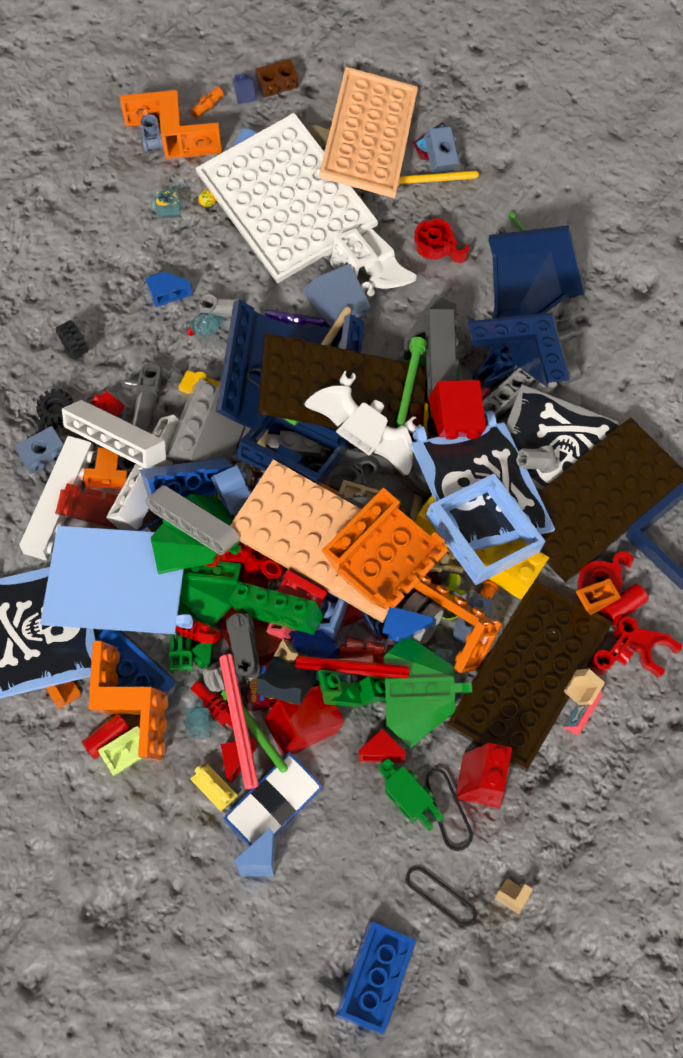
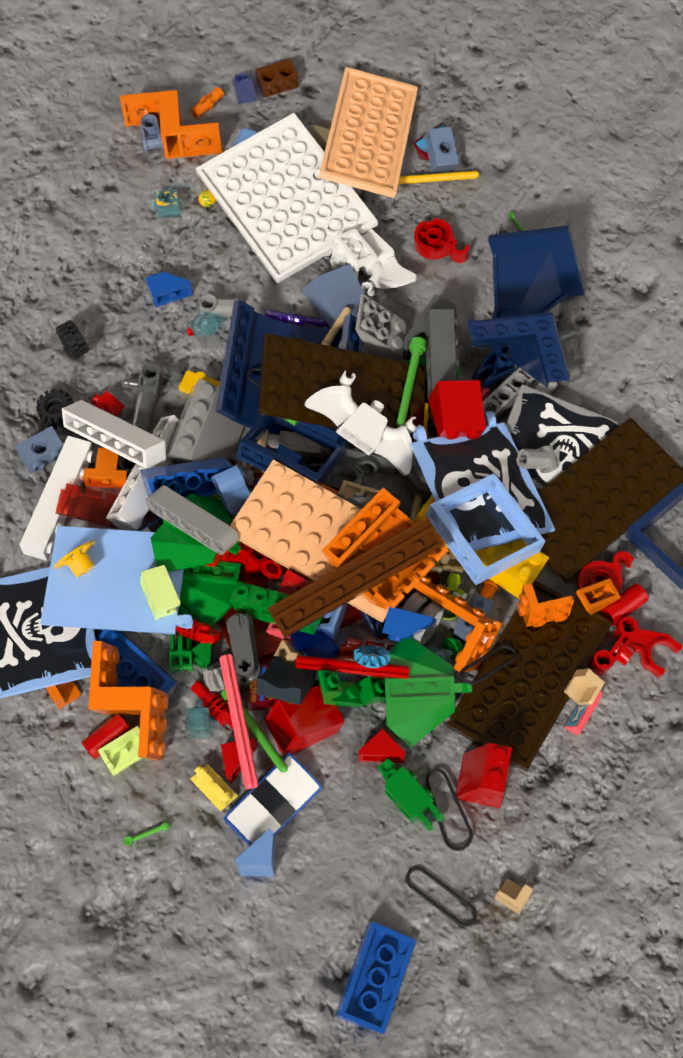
(80, 562): none -> yellow wheel
(128, 841): none -> bright green hinge
(159, 591): none -> yellowish green hinge
(356, 577): none -> reddish brown plate
(371, 656): none -> dark azure gear
(380, 329): none -> light grey slope
(453, 645): none -> green plate
(491, 672): none -> black piece
(536, 613): none -> orange bracket

